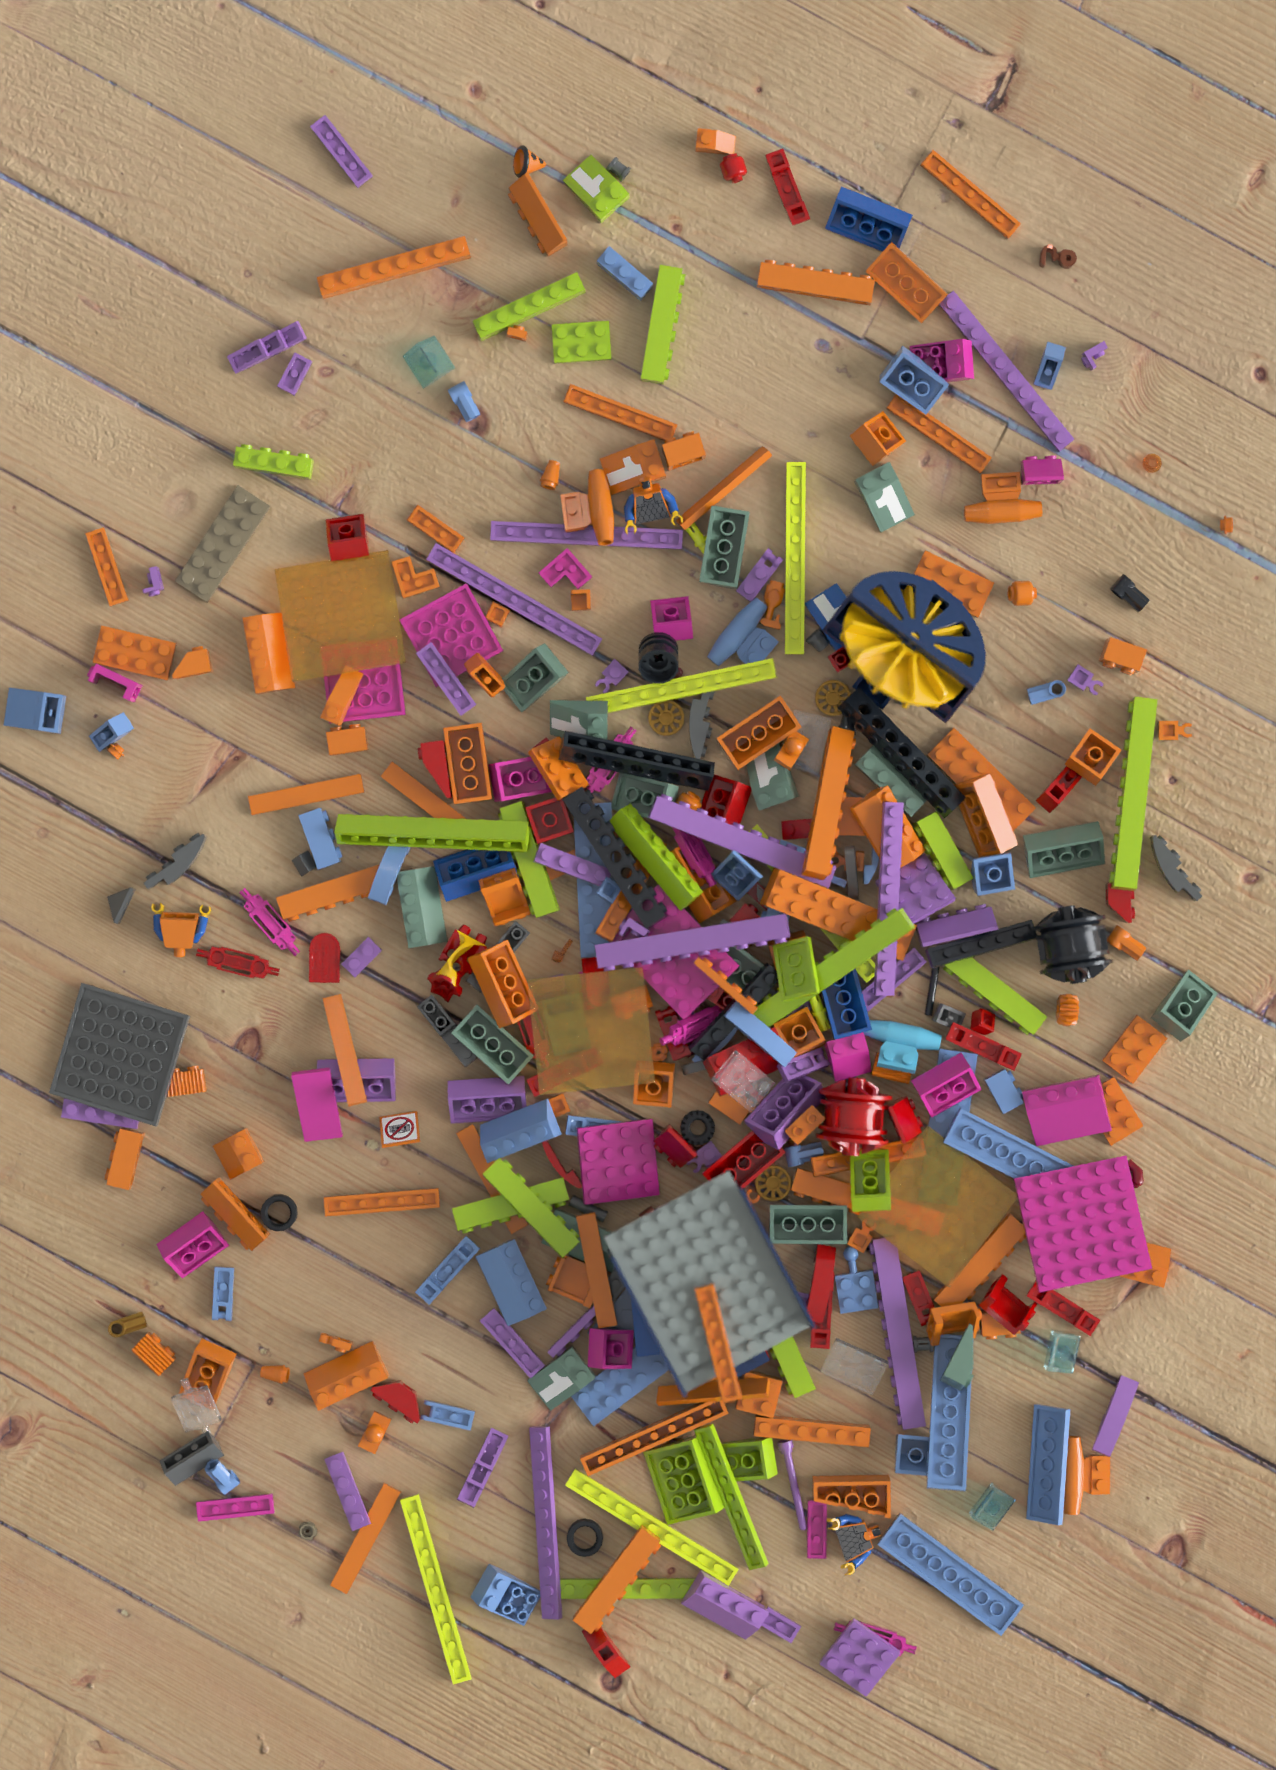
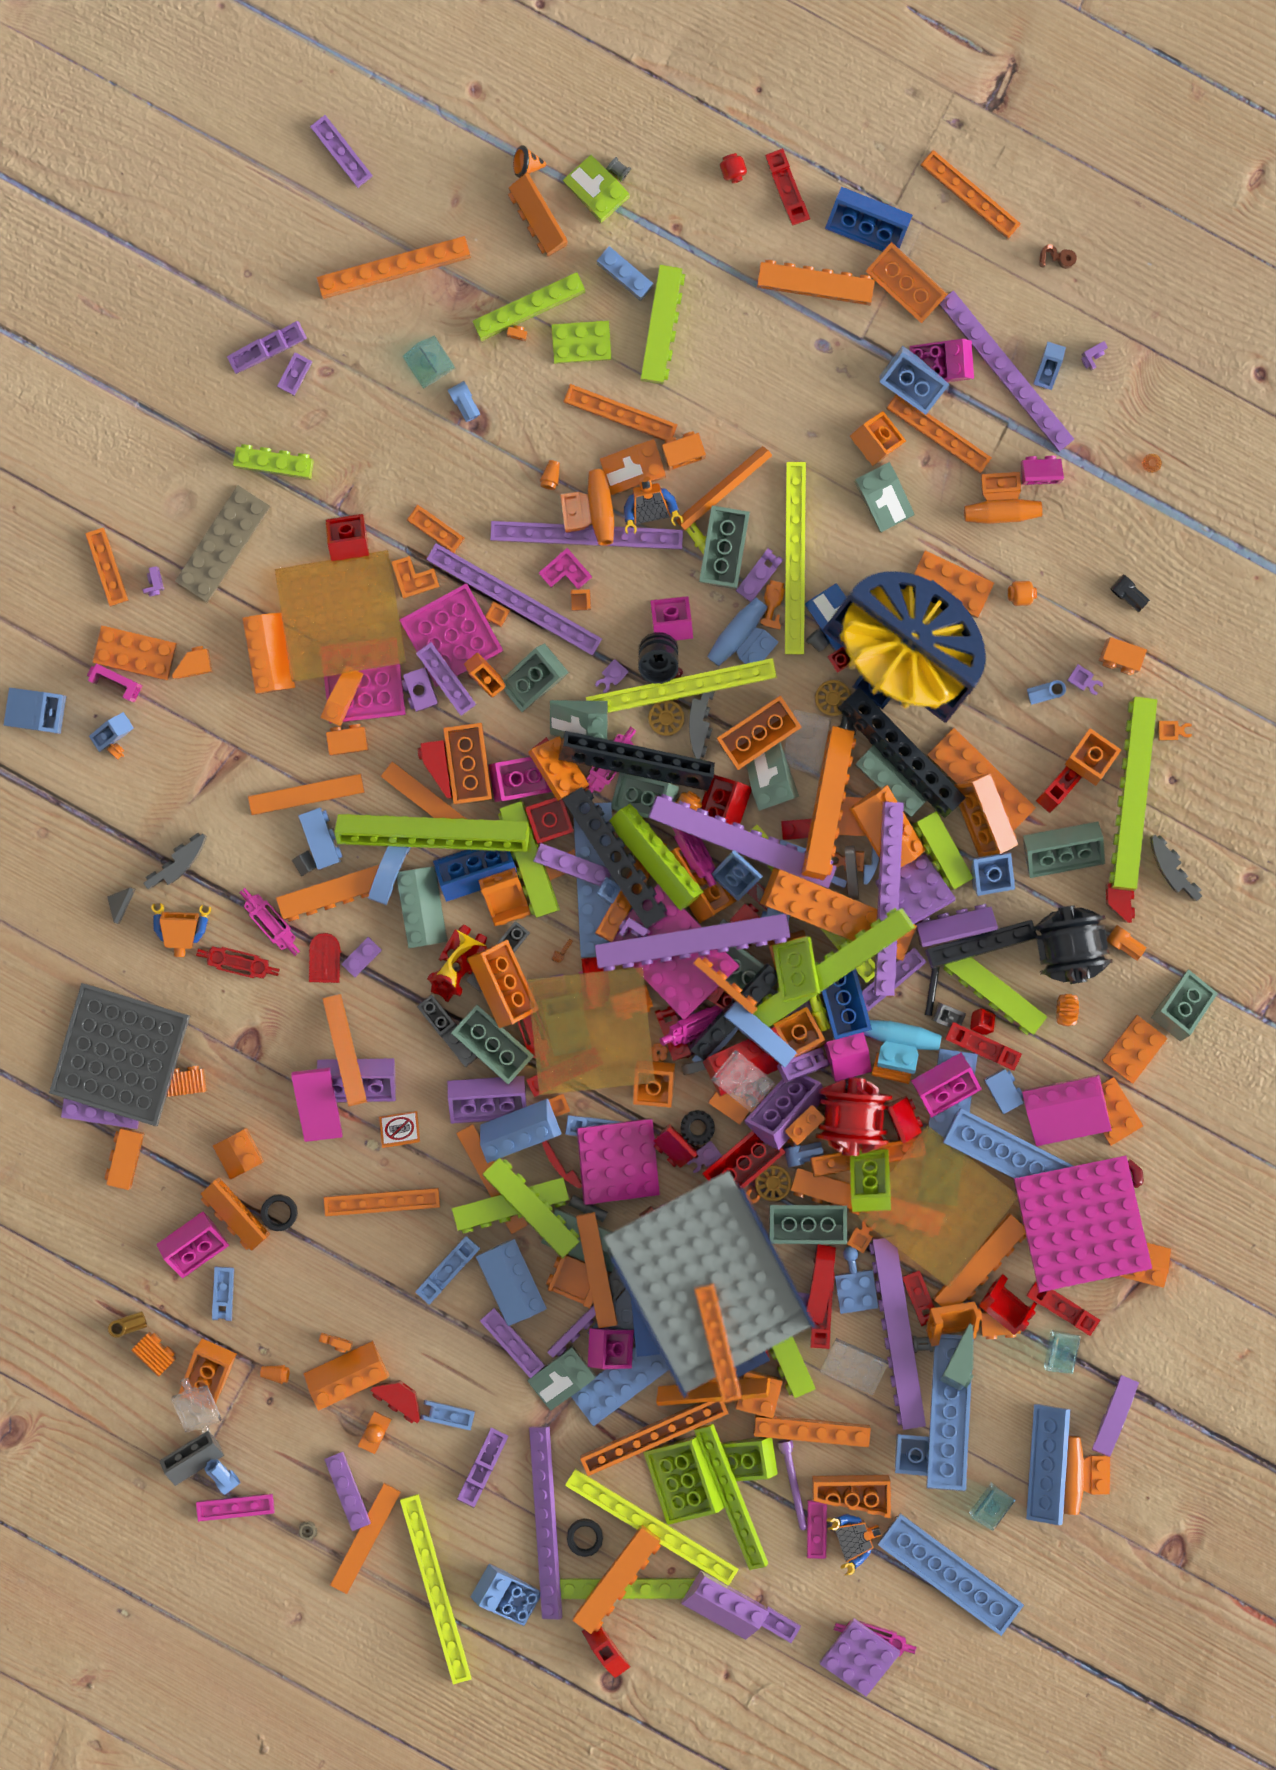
(428, 698): none -> medium lavender brick
(715, 142): orange slope -> none
(791, 750): orange tile -> none
(1226, 524): orange plate -> none

